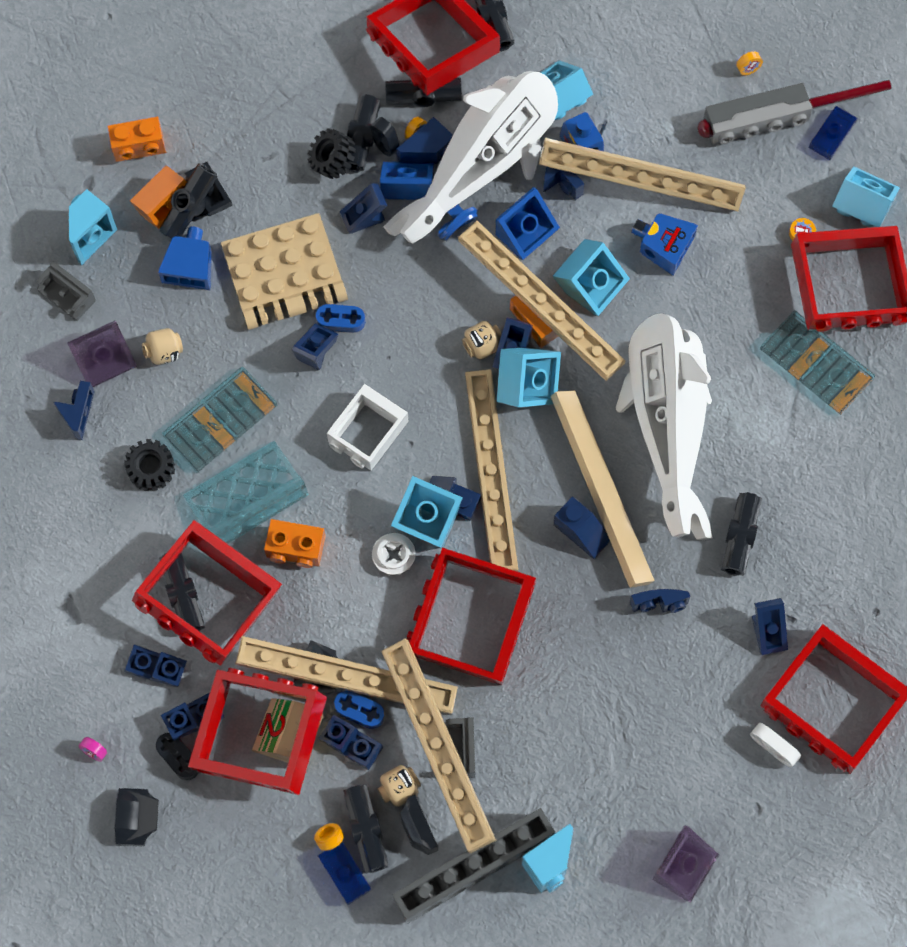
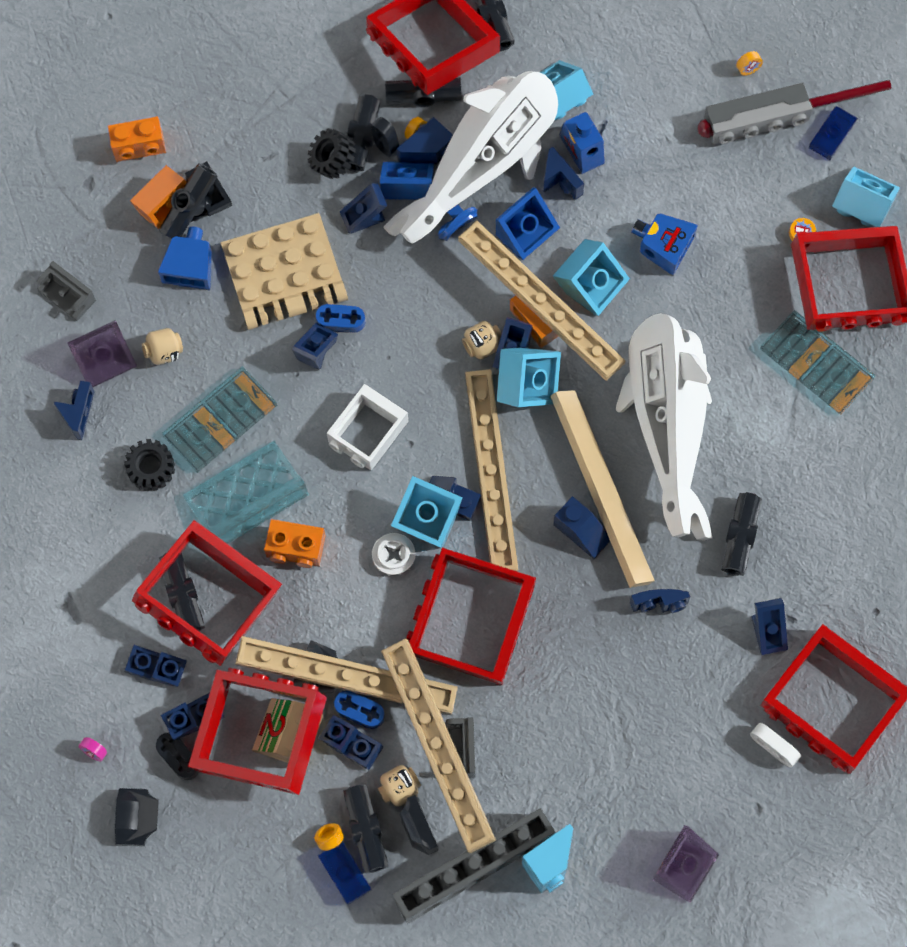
(89, 225): medium azure slope -> none
(641, 174): tan tile -> none

